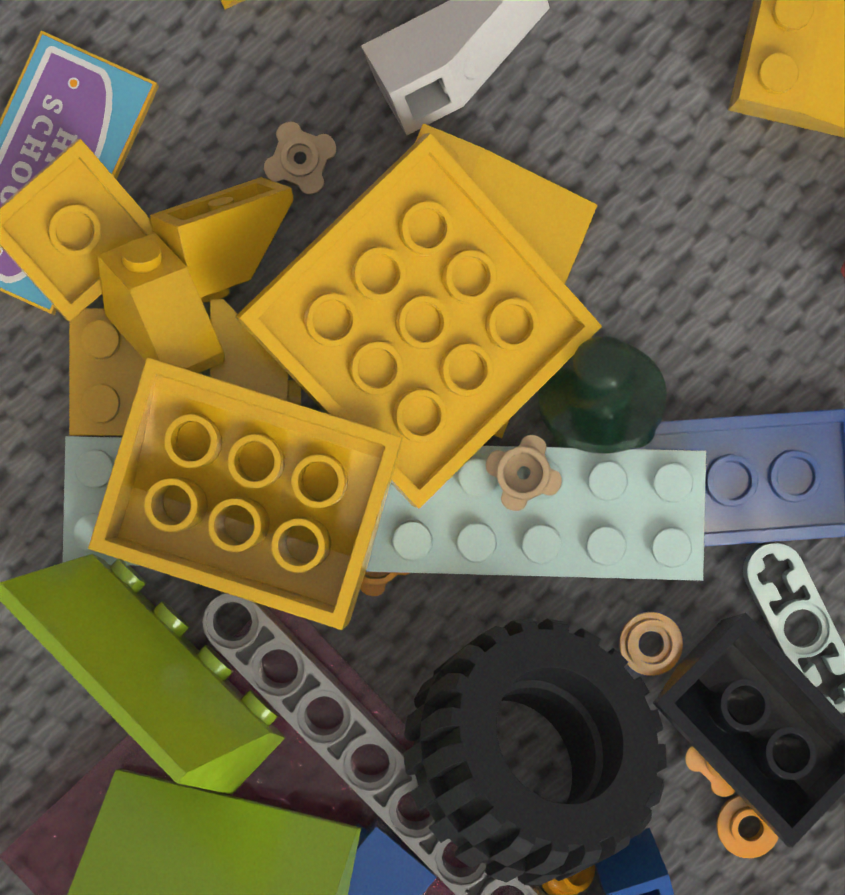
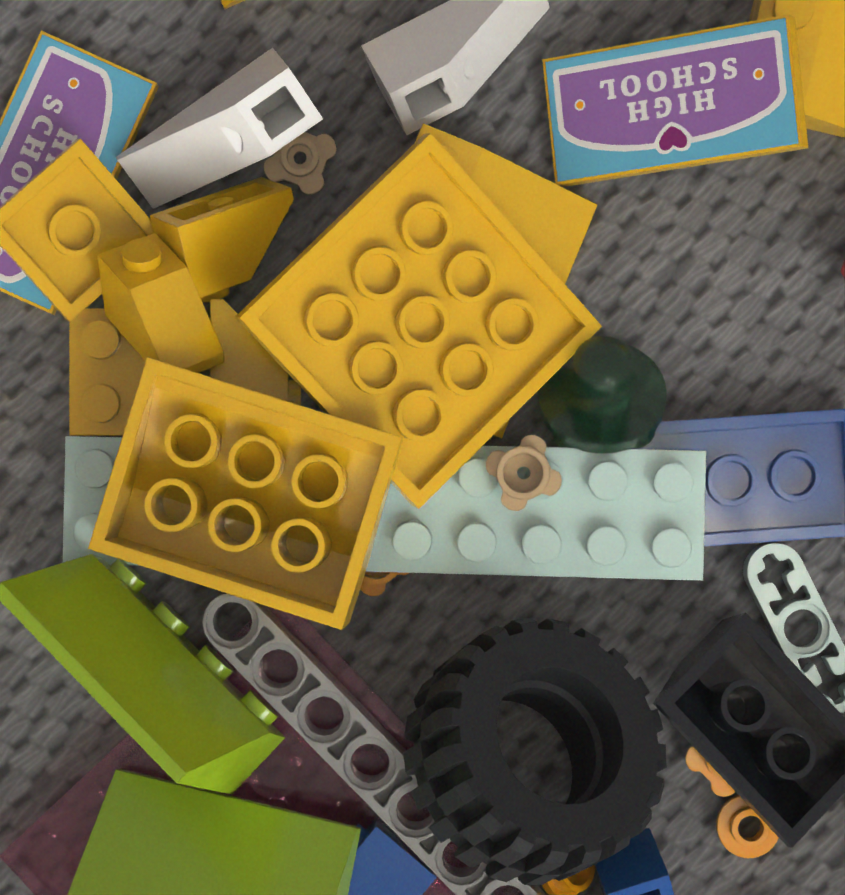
(222, 131): none -> white slope
(671, 643): light orange plate -> none
(676, 102): none -> tile

